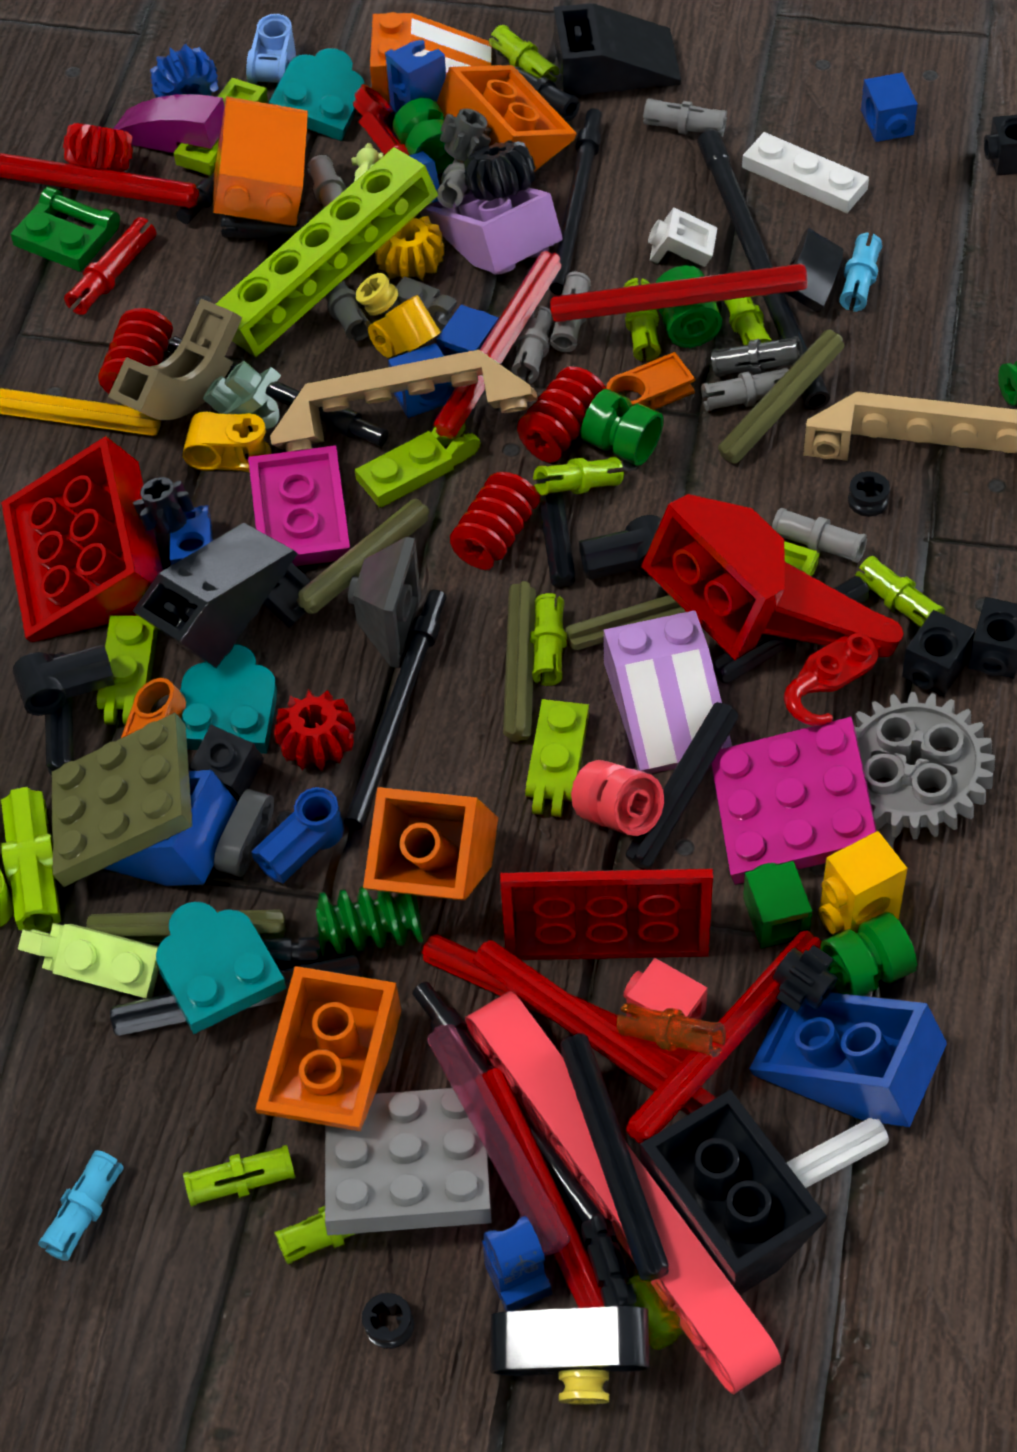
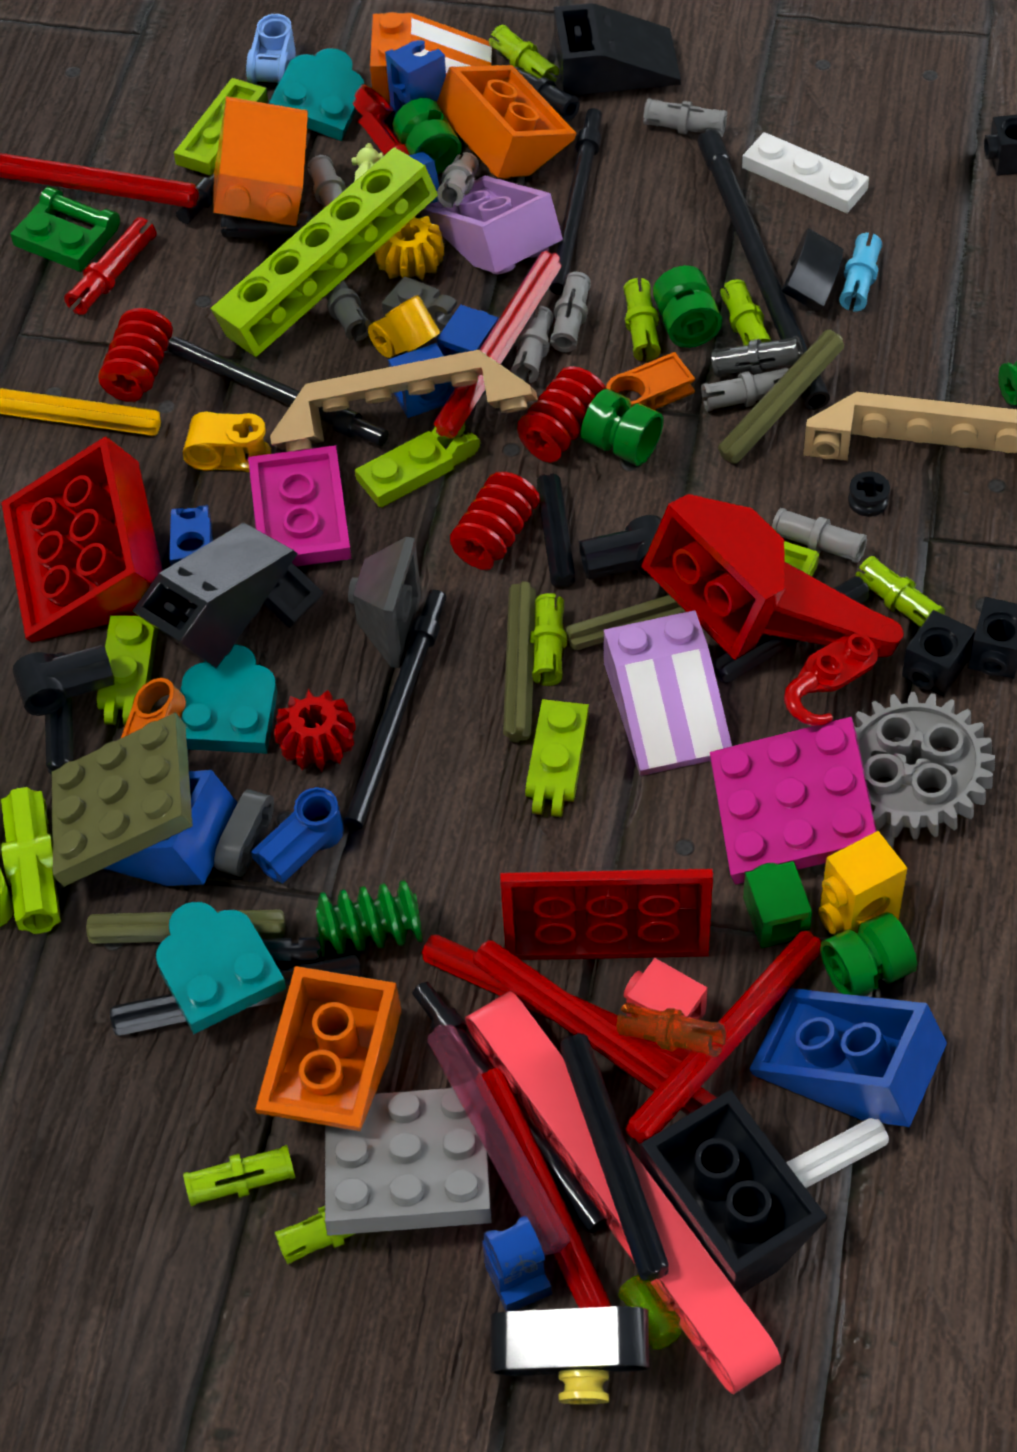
(81, 1205): medium azure pin -> none
(95, 957): yellowish green hinge -> none
(98, 147): red gear -> none
(163, 505): black gear -> none
(174, 120): magenta slope -> none
(183, 379): dark tan arch -> none
(184, 73): blue gear -> none
(230, 758): black brick -> none
(245, 393): sand green hips -> none
(339, 574): olive axle -> none
(376, 294): light yellow bush -> none
(393, 1305): black bush -> none
(429, 844): orange slope -> none
(465, 133): dark grey gear -> none
(499, 170): black gear -> none
(578, 475): lime pin -> none
(607, 1262): black axle -> none
(617, 797): coral wheel -> none
(679, 293): red axle -> none
(683, 236): white bracket -> none
(684, 782): black axle -> none
(805, 978): black gear -> none
(889, 107): blue brick -> none

